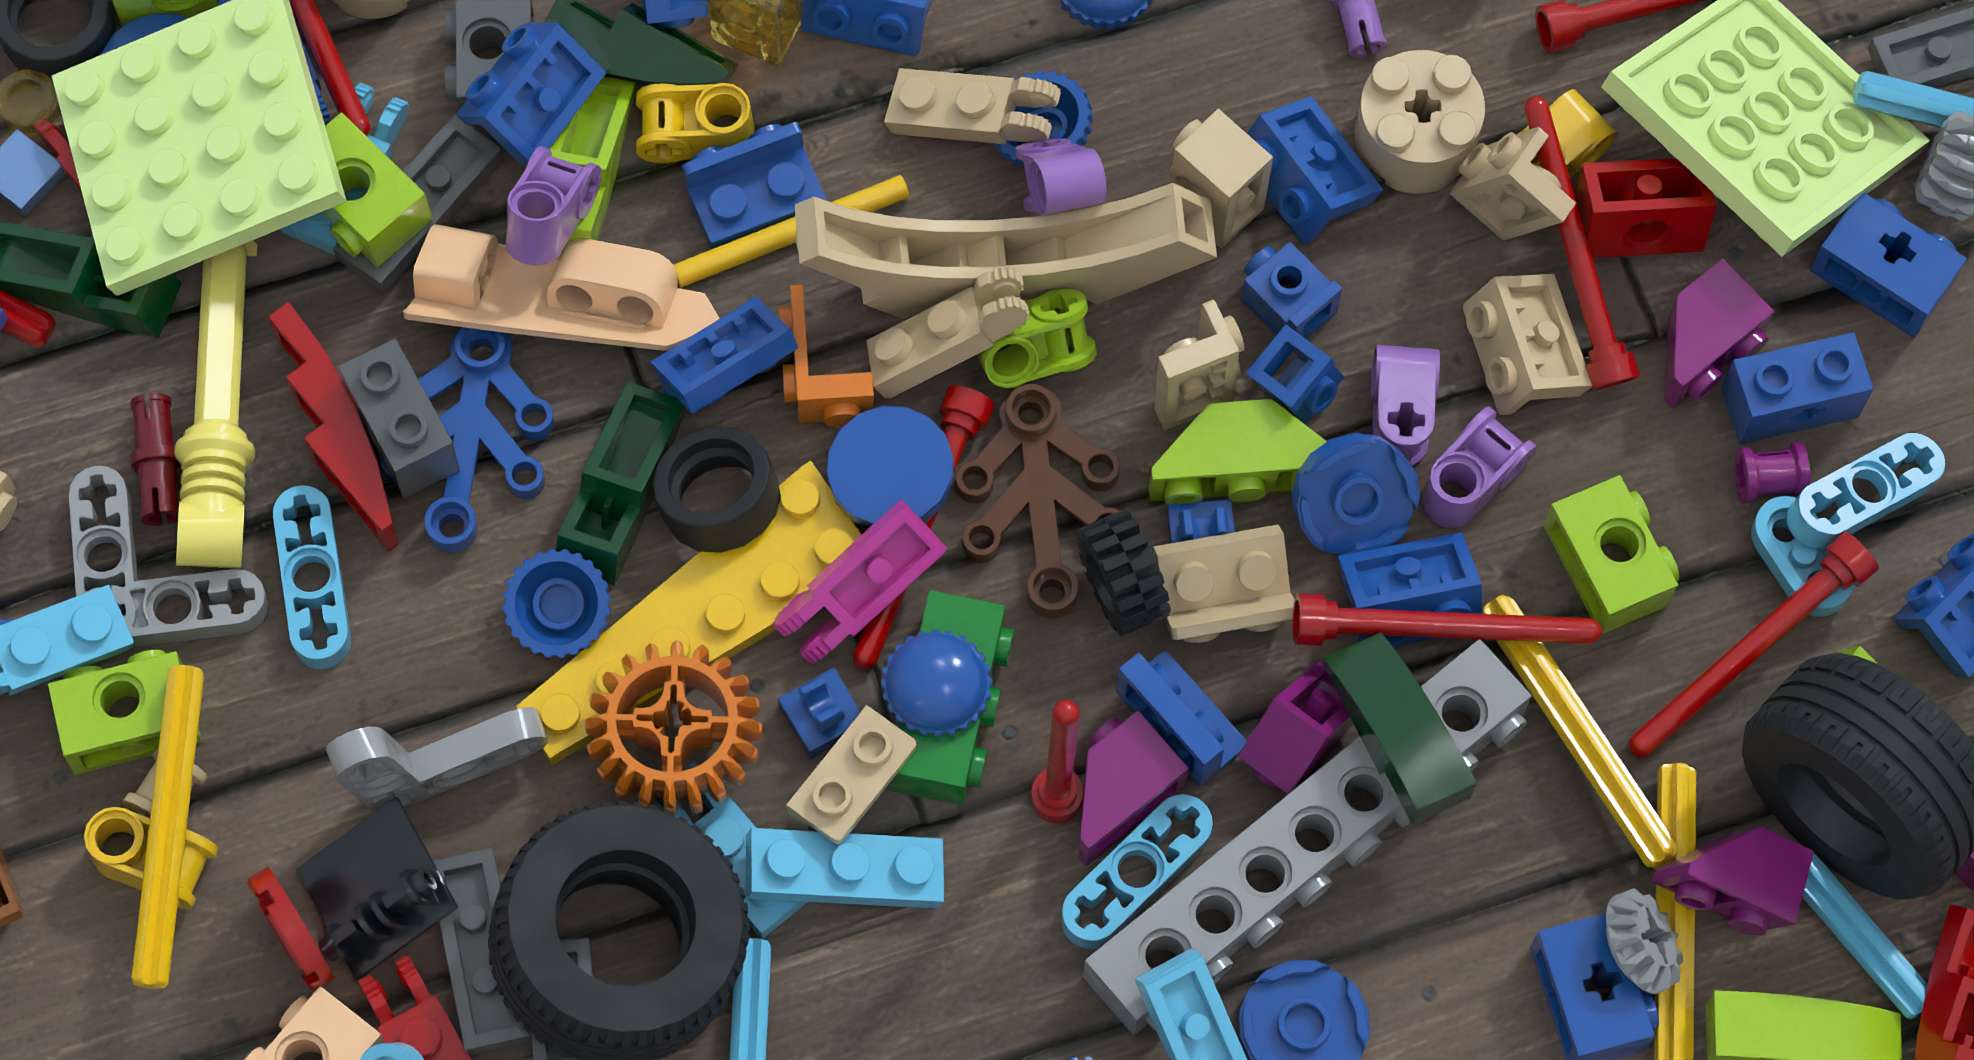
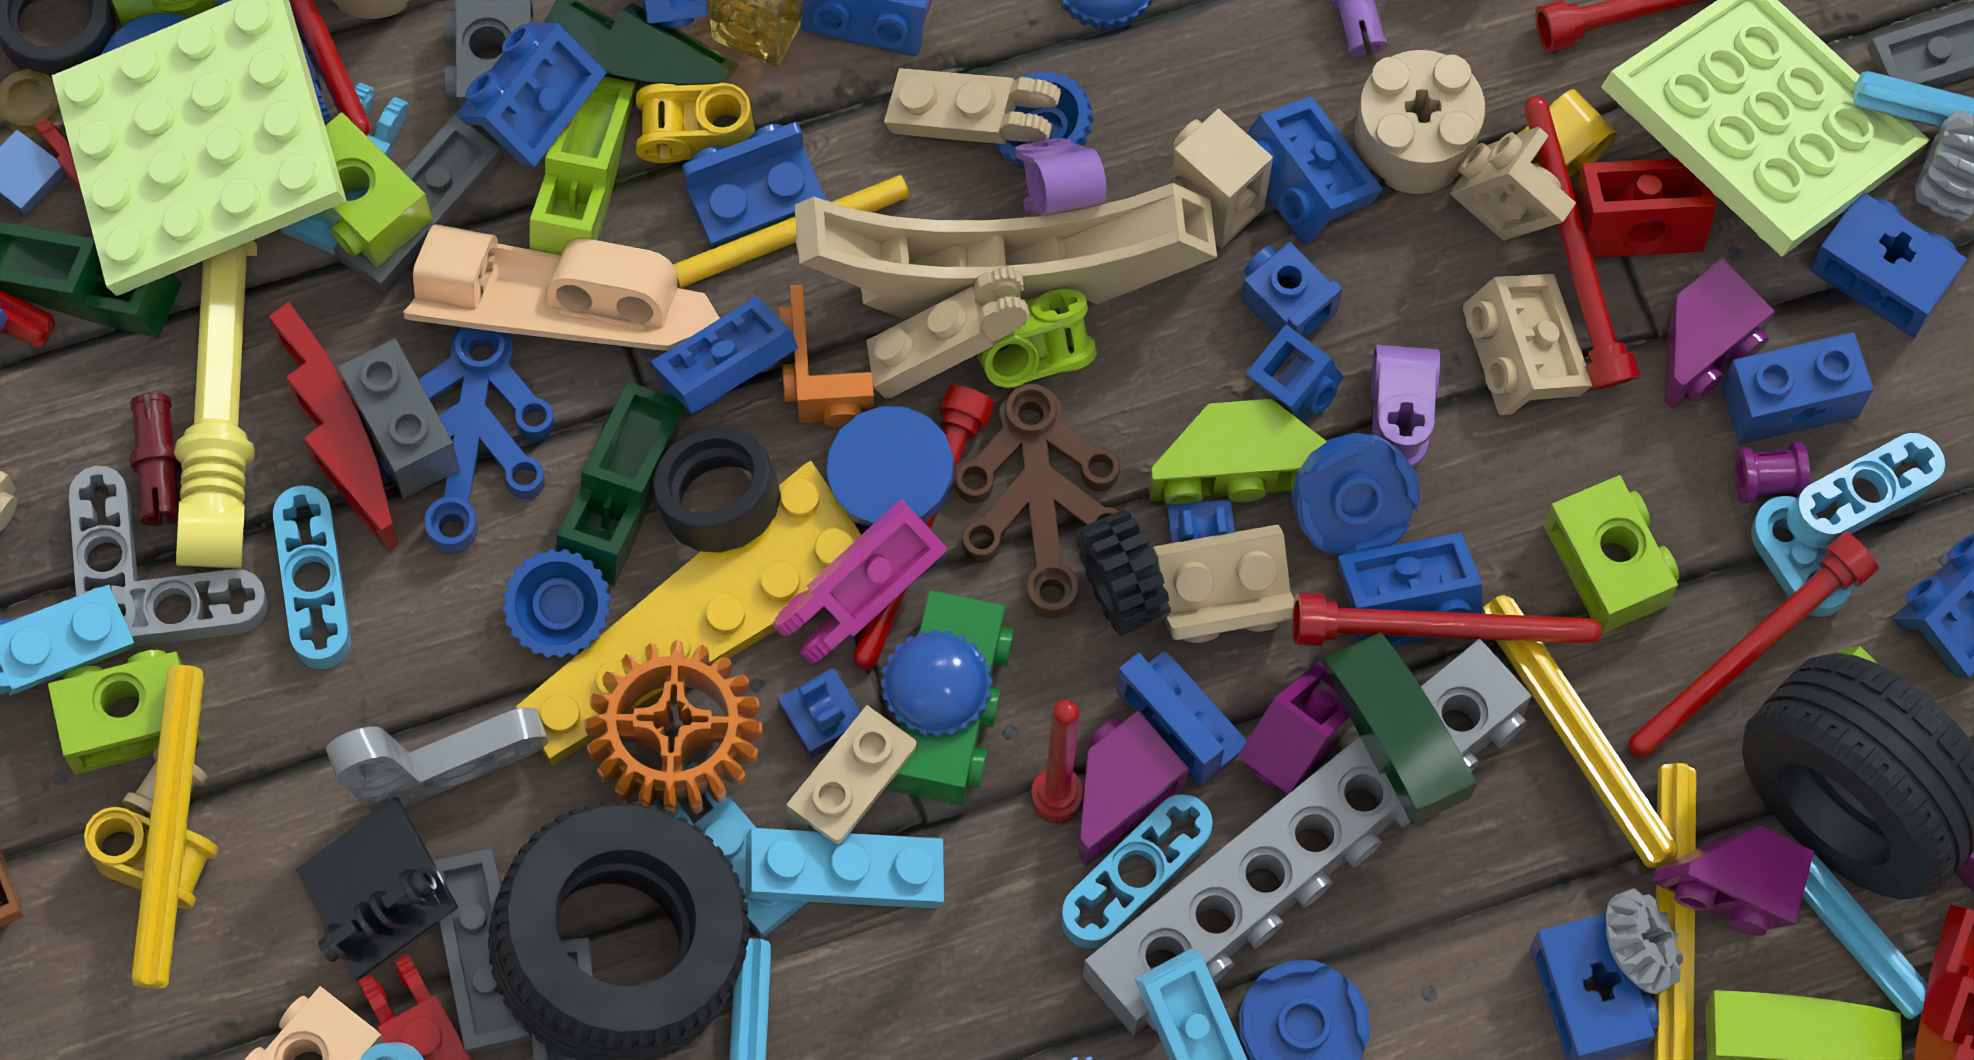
(290, 928): red tile -> none
(548, 206): medium lavender piece -> none
(1199, 369): tan bracket -> none
(1480, 461): medium lavender piece -> none

